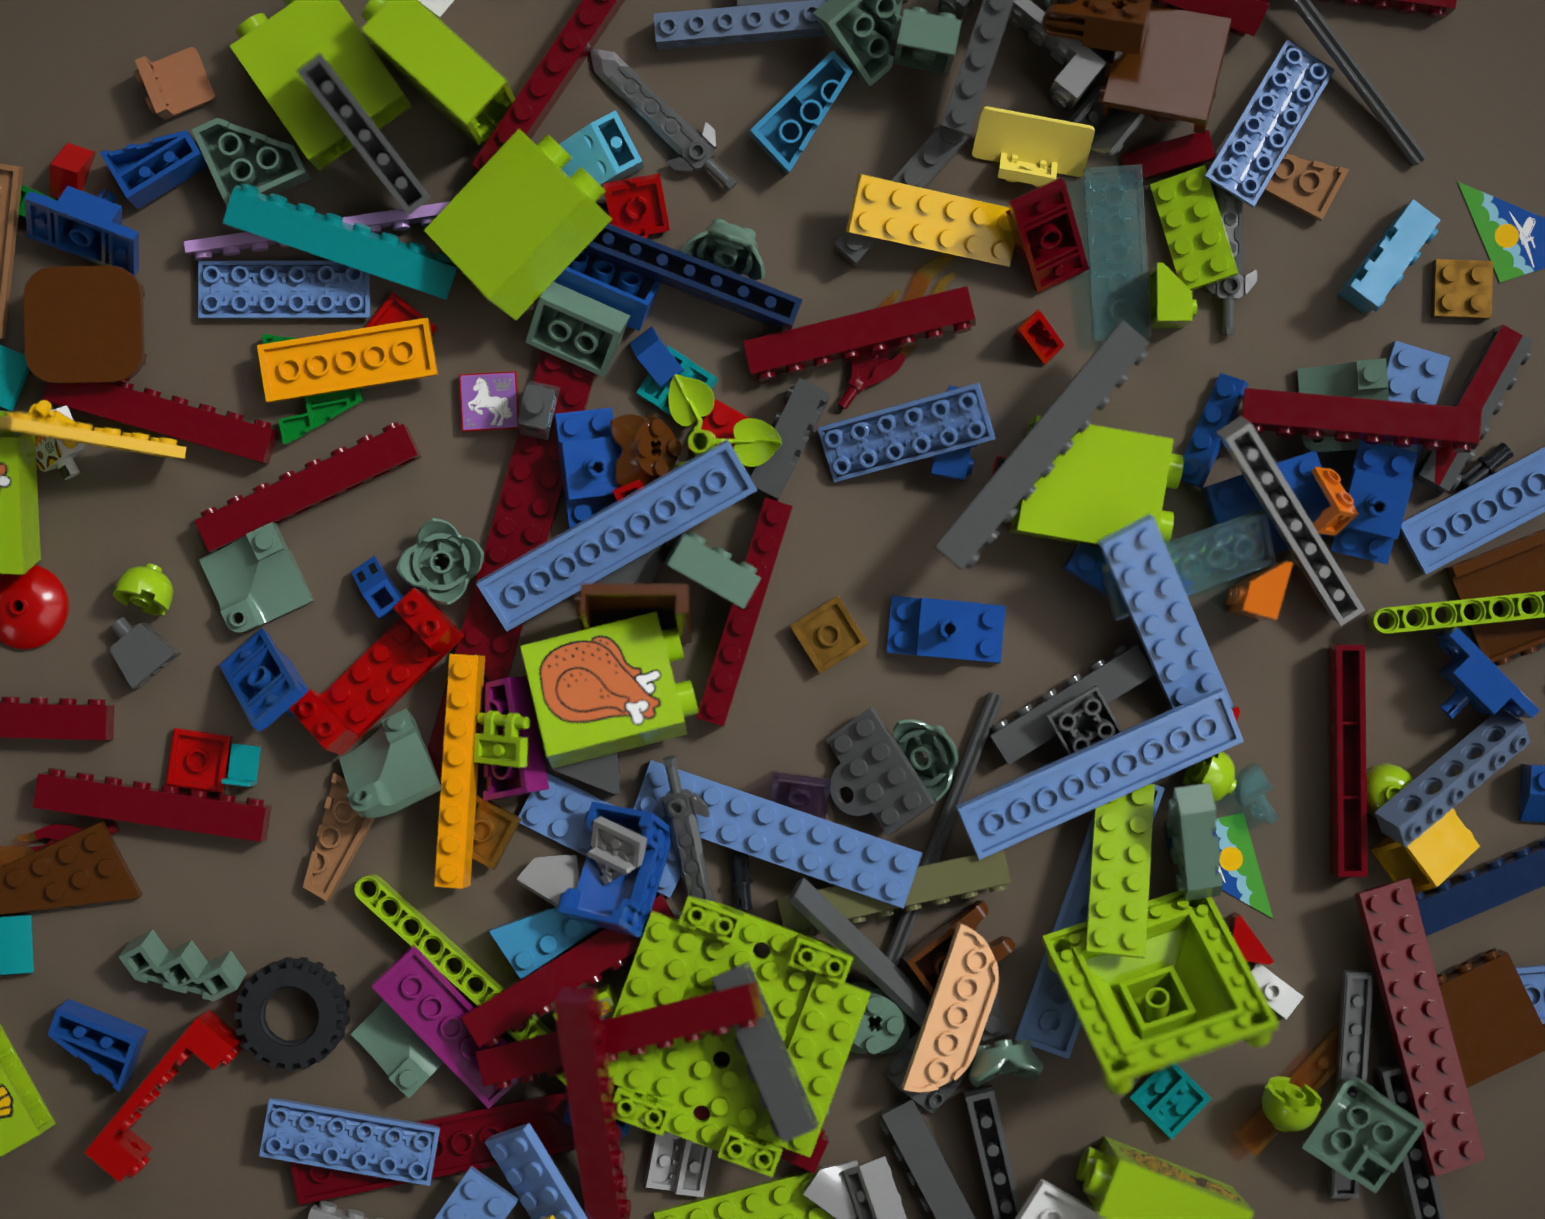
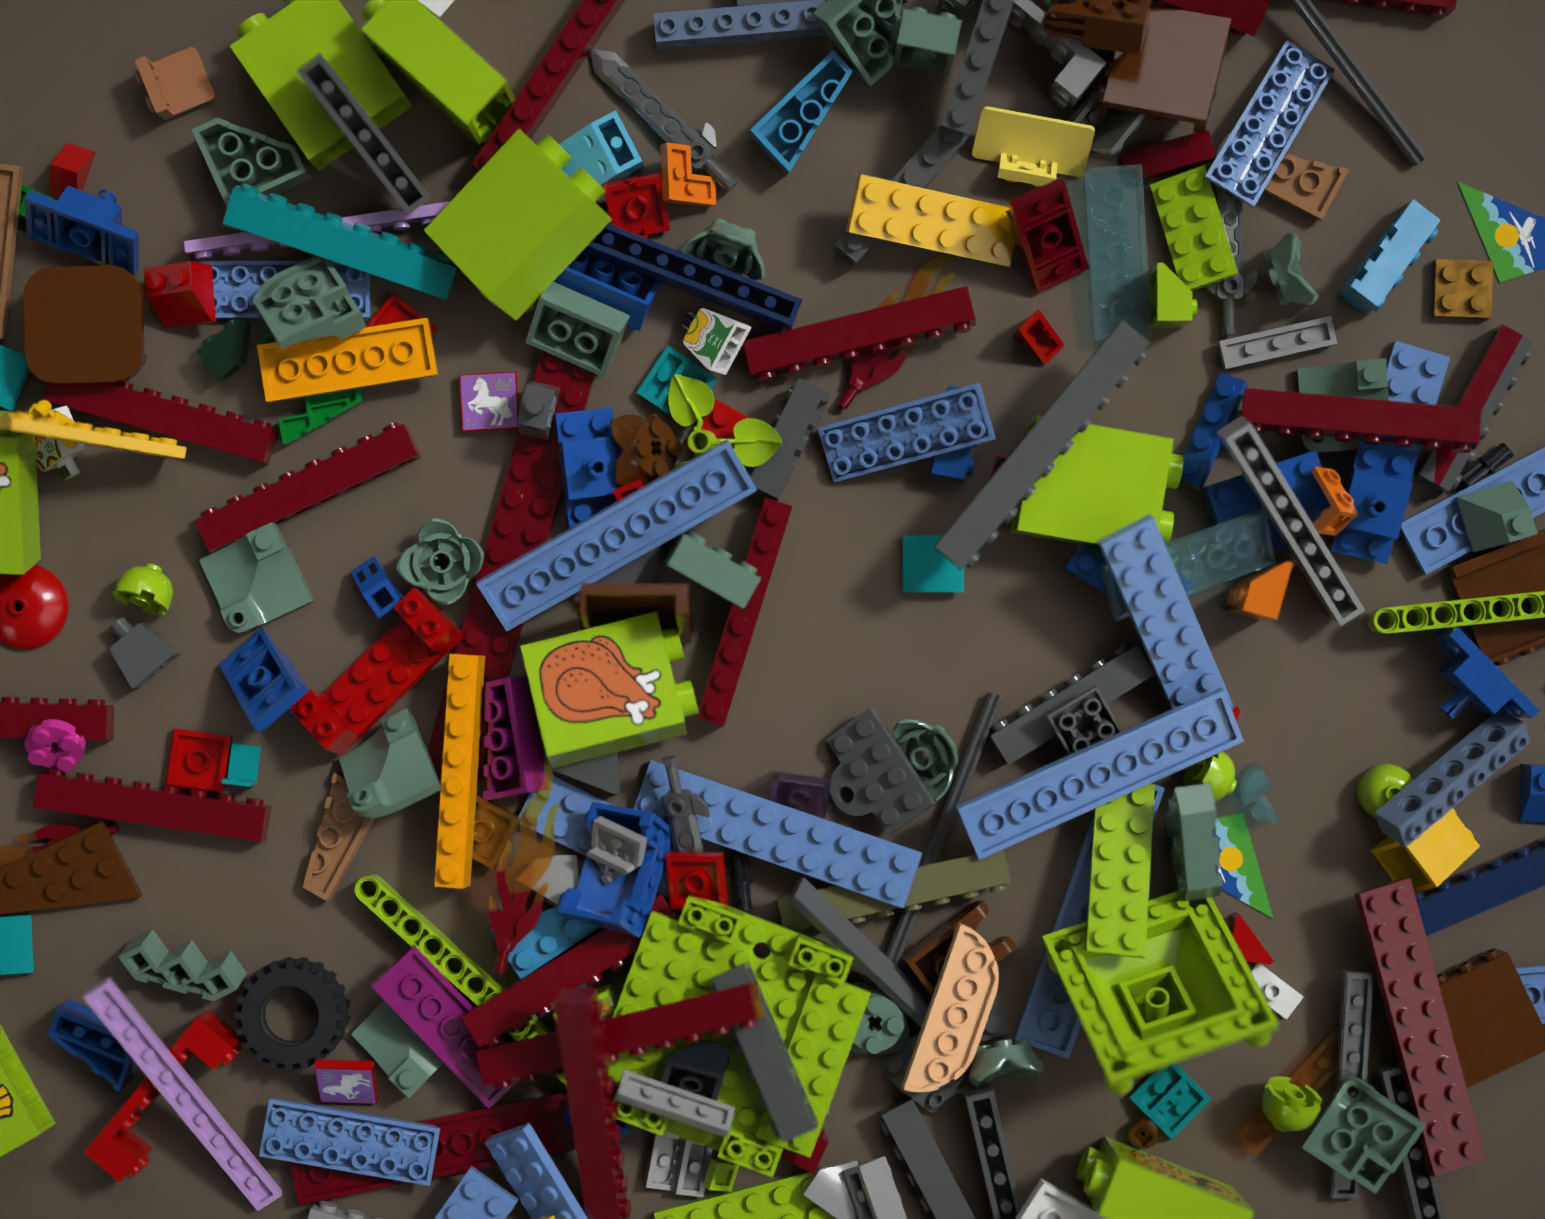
(69, 749): none -> dark pink plate
(155, 166): blue wedge -> none
(181, 293): none -> red slope
(182, 1093): none -> lavender plate
(227, 350): none -> clear green slope
(307, 303): none -> sand green slope
(346, 1081): none -> tile
(498, 748): lime plate -> none
(516, 882): none -> piece
(656, 356): blue slope -> none
(675, 1103): none -> light grey plate
(678, 181): none -> orange plate
(696, 876): none -> red tile
(698, 1068): none -> black slope
(714, 338): none -> torso
(720, 1175): none -> lime plate
(829, 634): pearl gold plate -> none
(927, 569): none -> teal slope
(946, 629): blue brick -> none
(1143, 1133): none -> reddish brown tile
(1277, 342): none -> light grey plate
(1288, 273): none -> sand green brick
(1348, 760): dark red brick -> none
(1495, 516): none -> sand green slope

